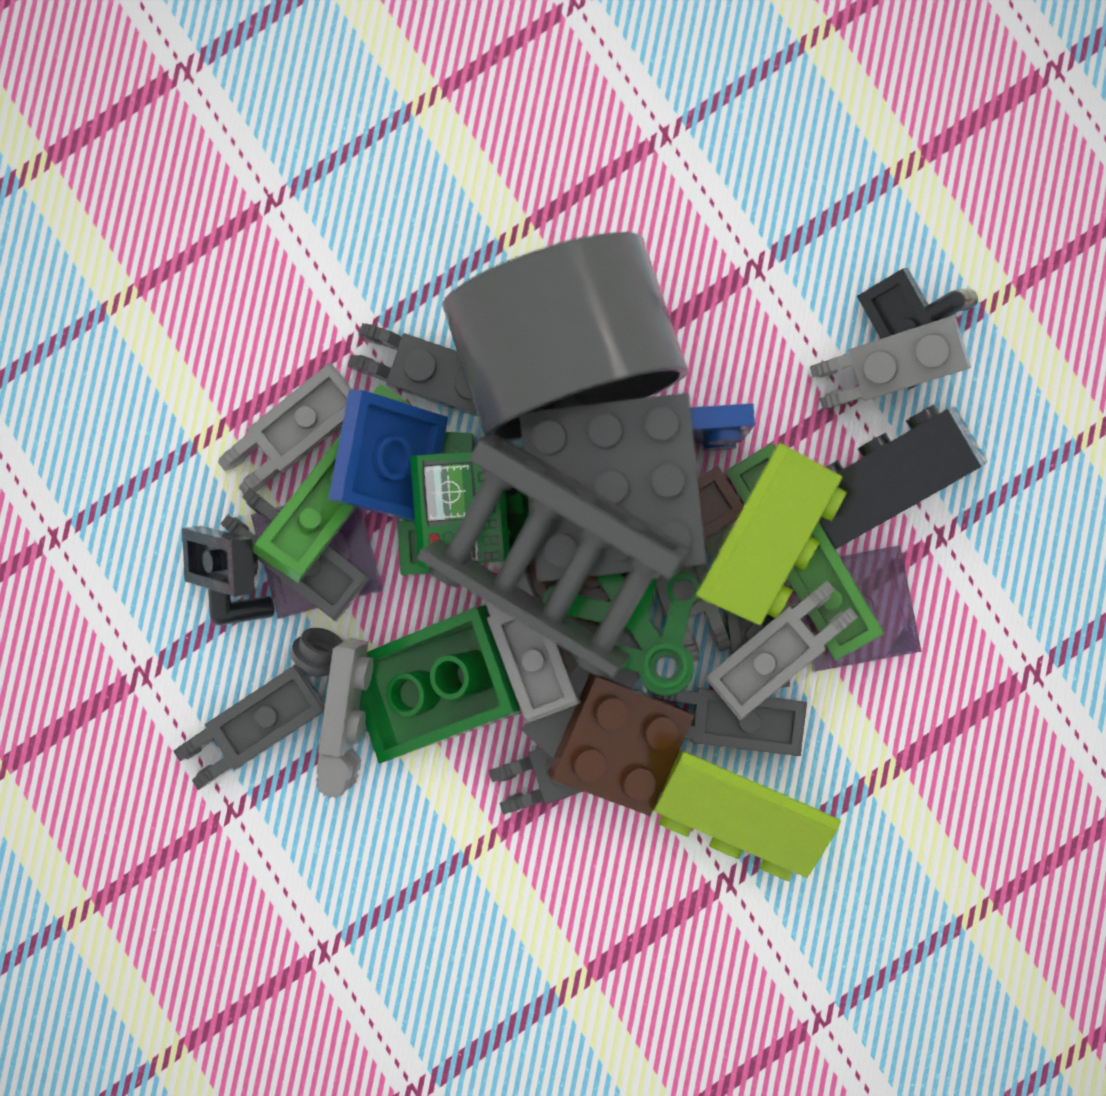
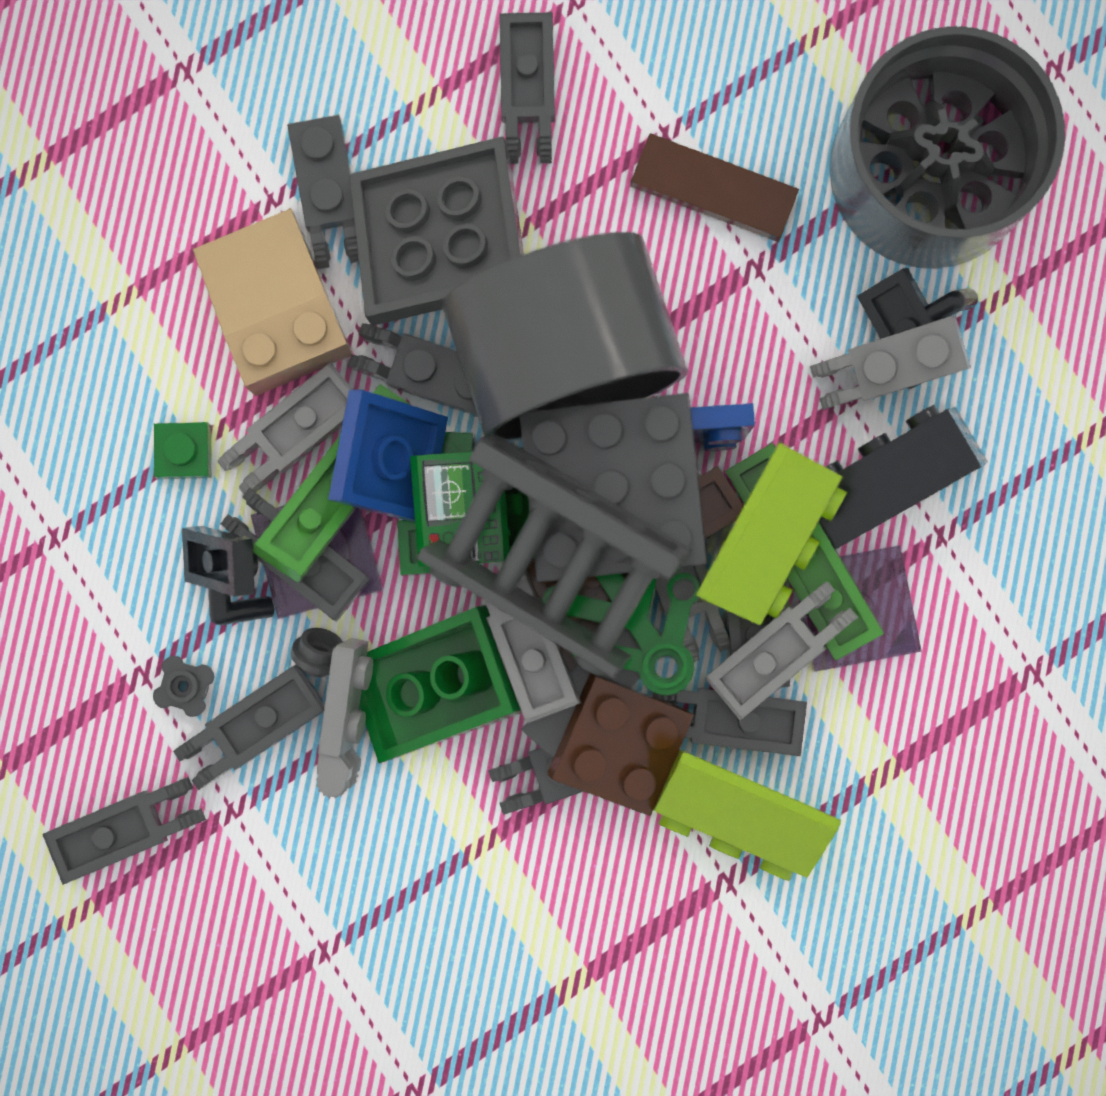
(116, 832): none -> dark grey hinge
(182, 450): none -> green plate
(197, 678): none -> dark grey plate
(271, 303): none -> tan slope
(324, 183): none -> dark grey hinge
(432, 226): none -> dark grey plate
(527, 78): none -> dark grey hinge
(714, 187): none -> reddish brown tile
(967, 71): none -> dark grey wheel

